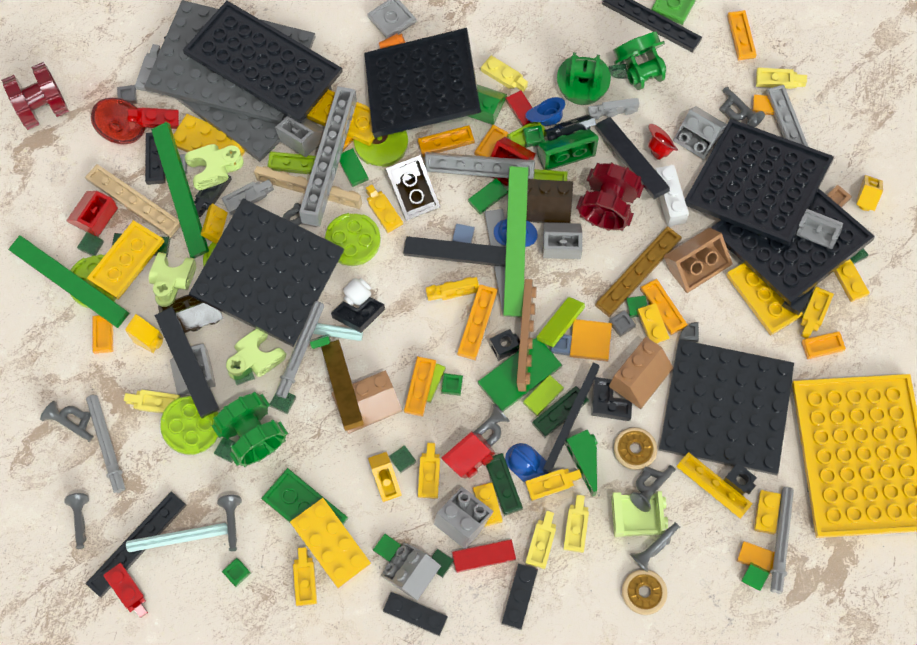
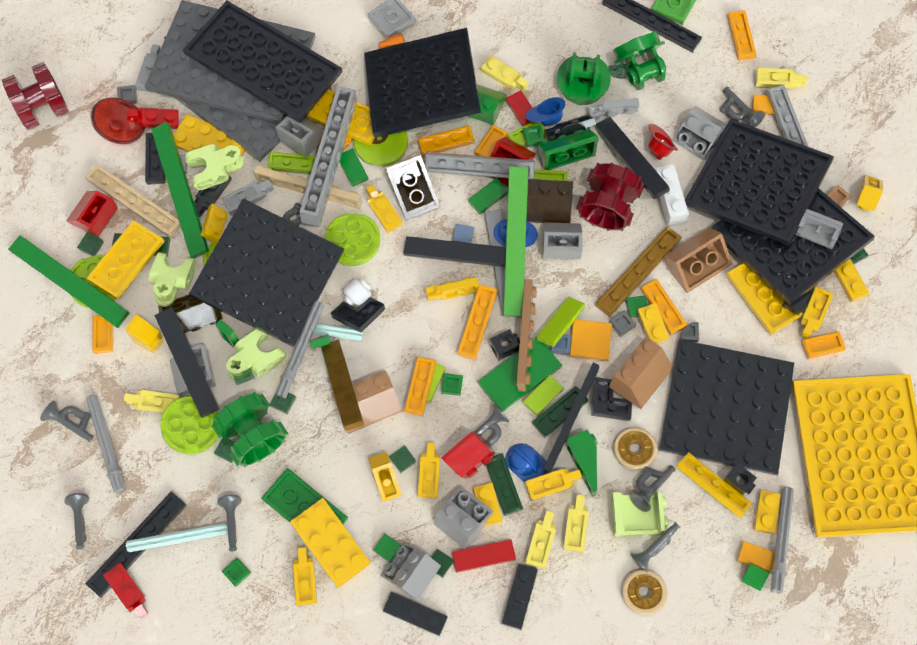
(227, 333): none -> green tile

